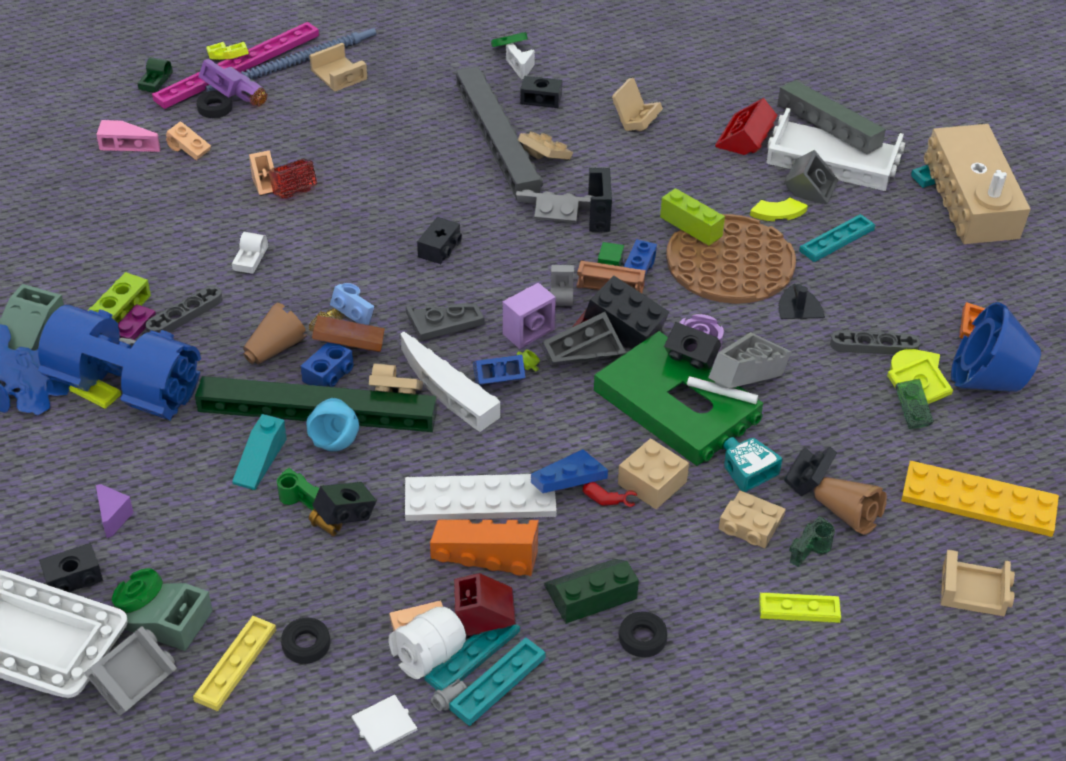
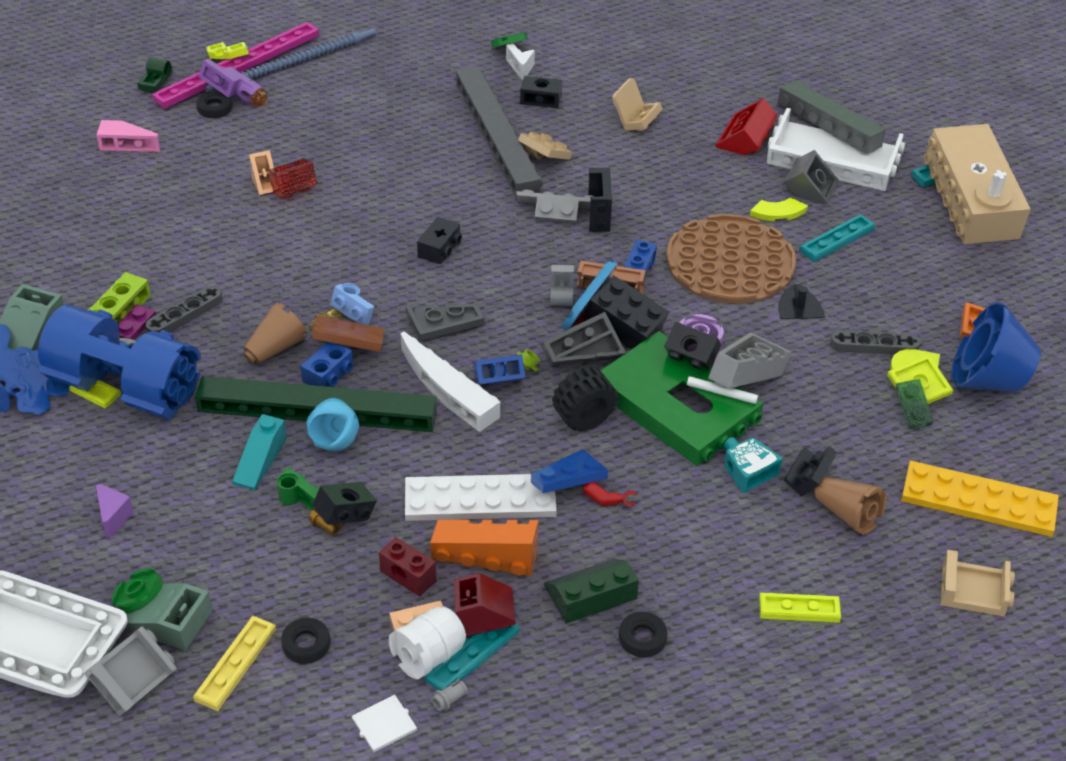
(72, 569): black brick -> none
(184, 138): light nougat plate -> none
(251, 252): white plate -> none
(336, 69): tan panel -> none
(385, 379): tan plate -> none
(407, 566): none -> dark red brick
(497, 681): teal plate -> none
(529, 315): lavender brick -> none
(582, 303): none -> dark azure tile
(585, 399): none -> black tyre
(611, 254): green brick -> none
(653, 473): tan brick -> none
(692, 216): lime brick -> none
(751, 519): tan plate -> none
(815, 537): clear green plate -> none

